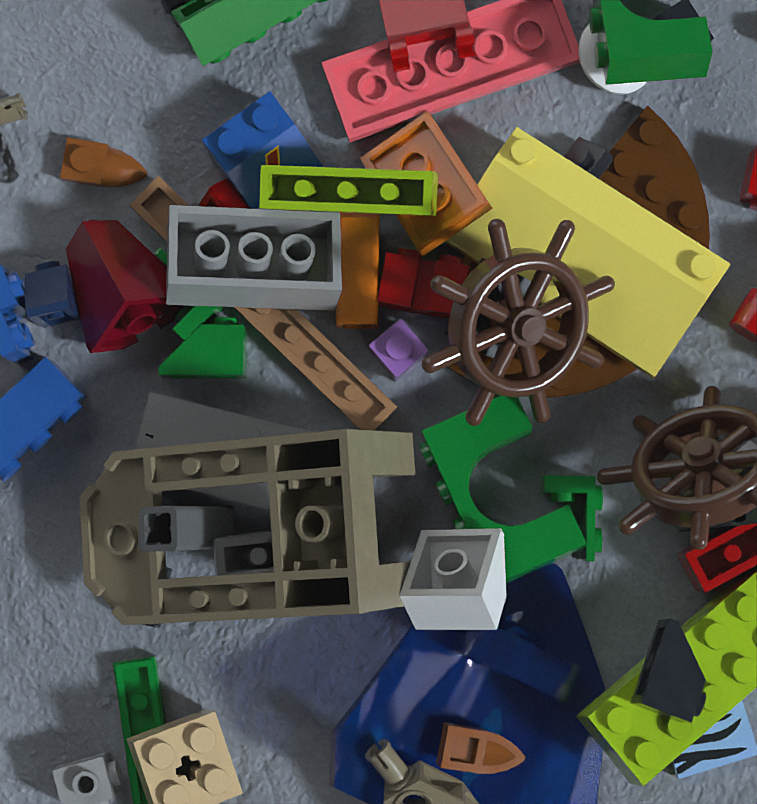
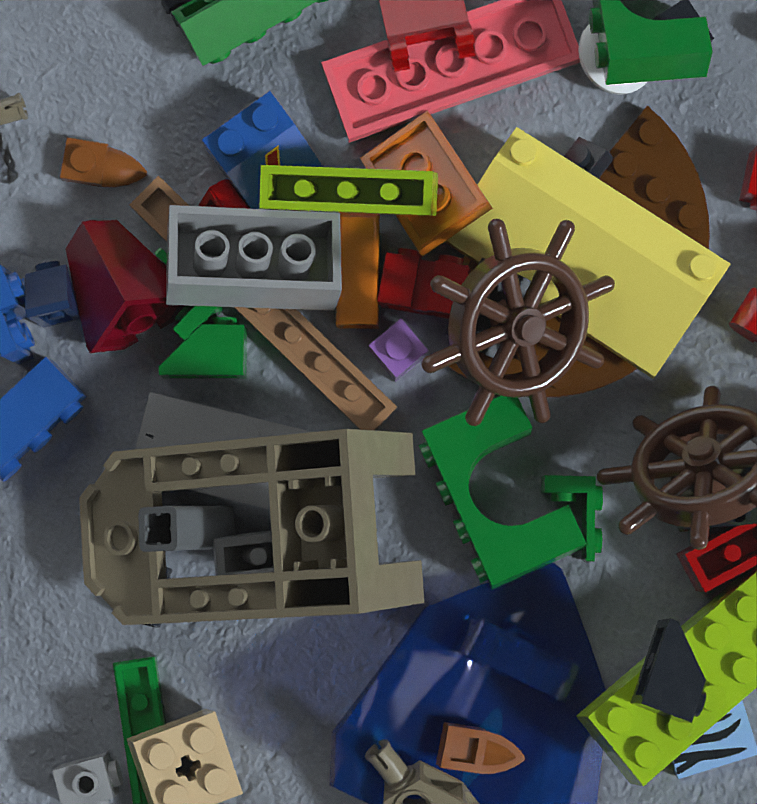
(456, 580): white slope -> none

